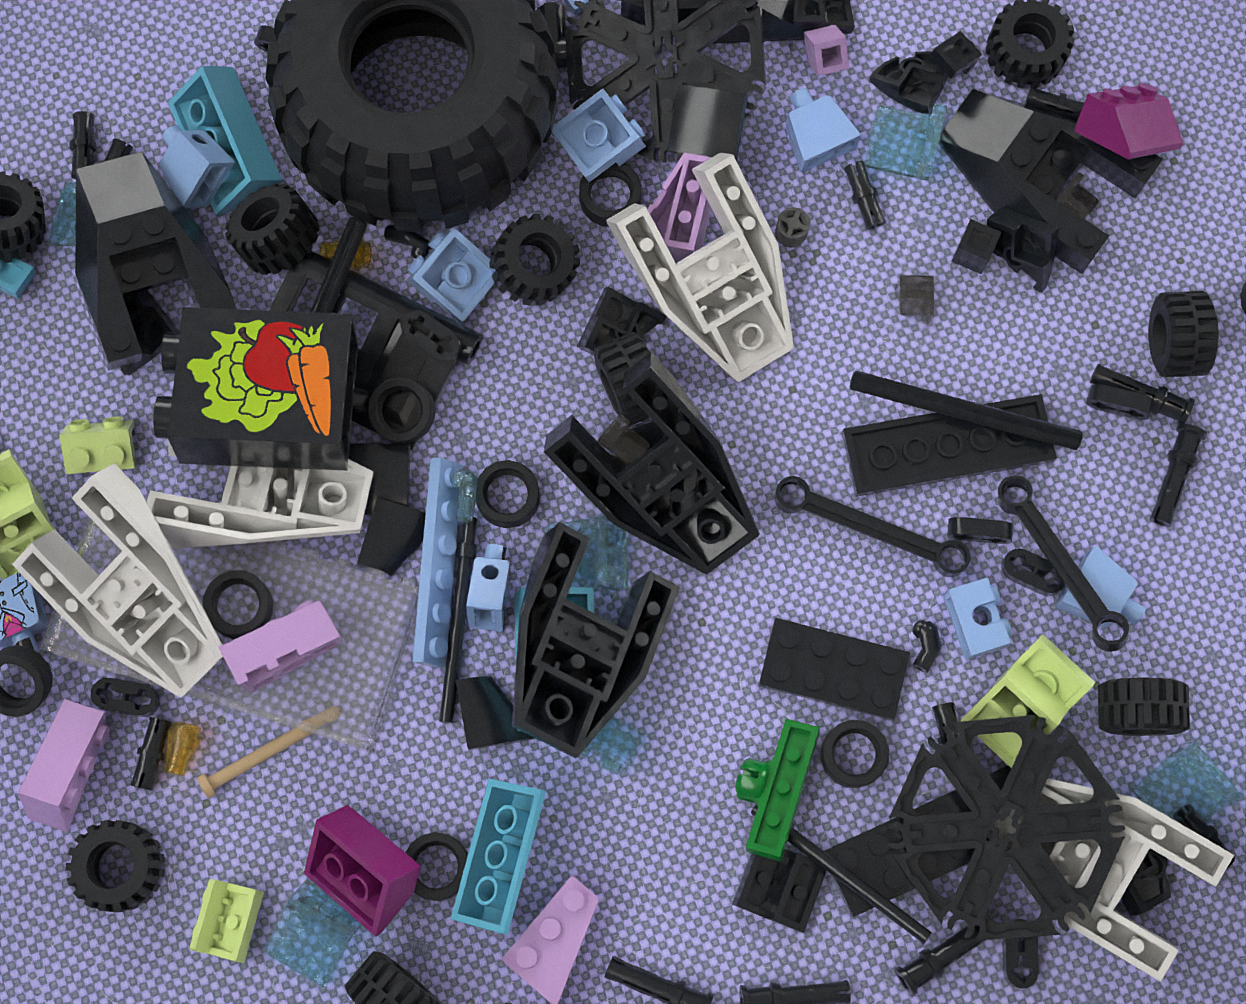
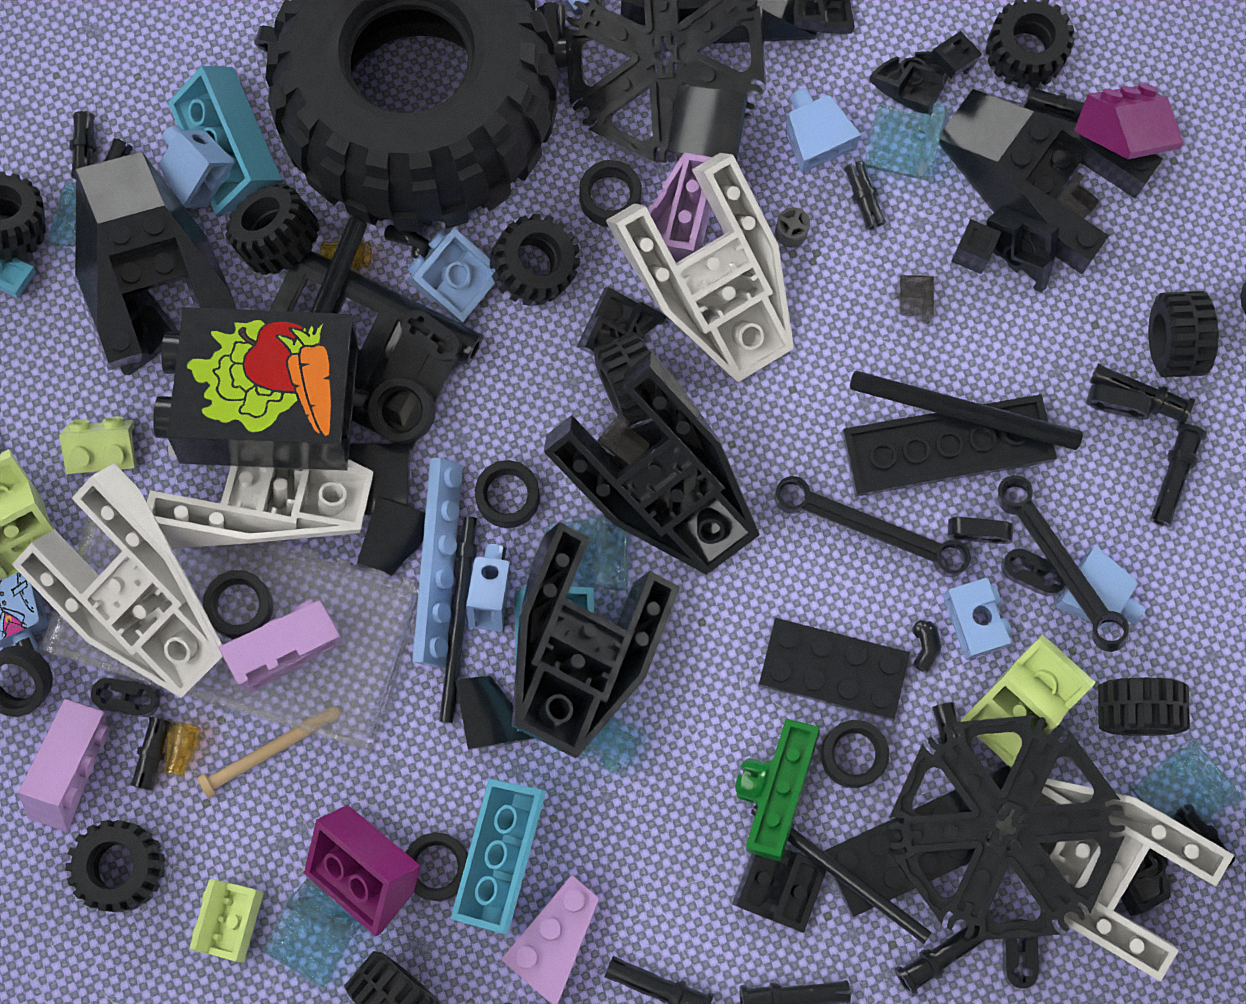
(467, 494): clear light blue arm -> none
(599, 135): light blue plate -> none
(826, 50): lavender brick -> none

